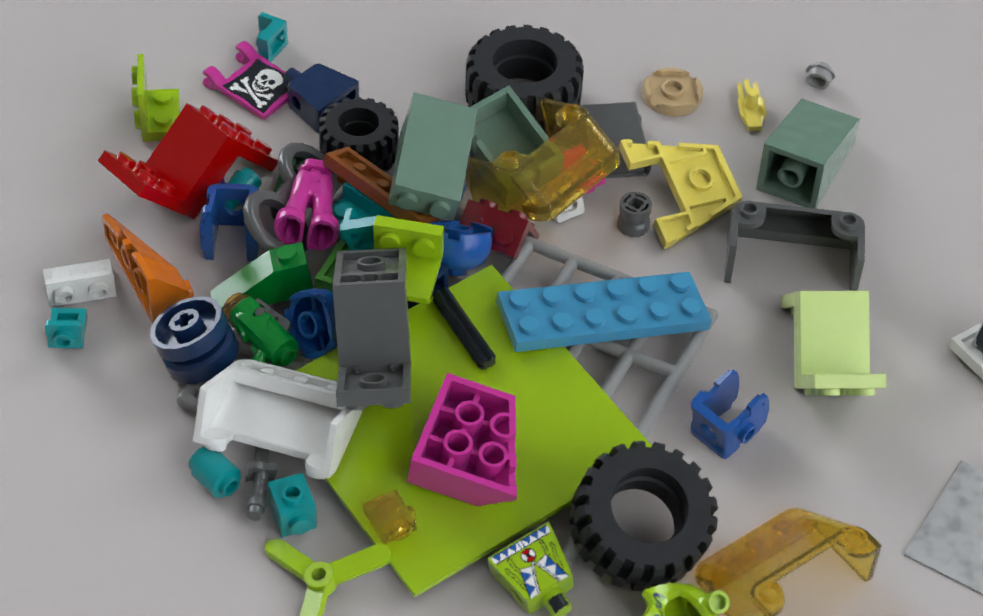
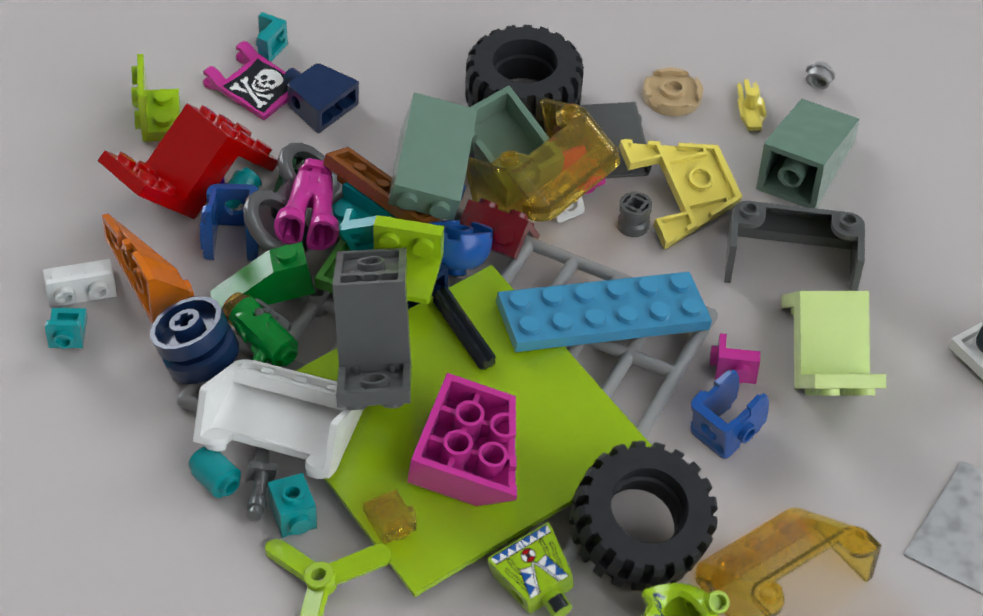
(313, 321): blue cylinder -> none
(362, 126): black tyre -> none
(744, 362): none -> dark pink bracket

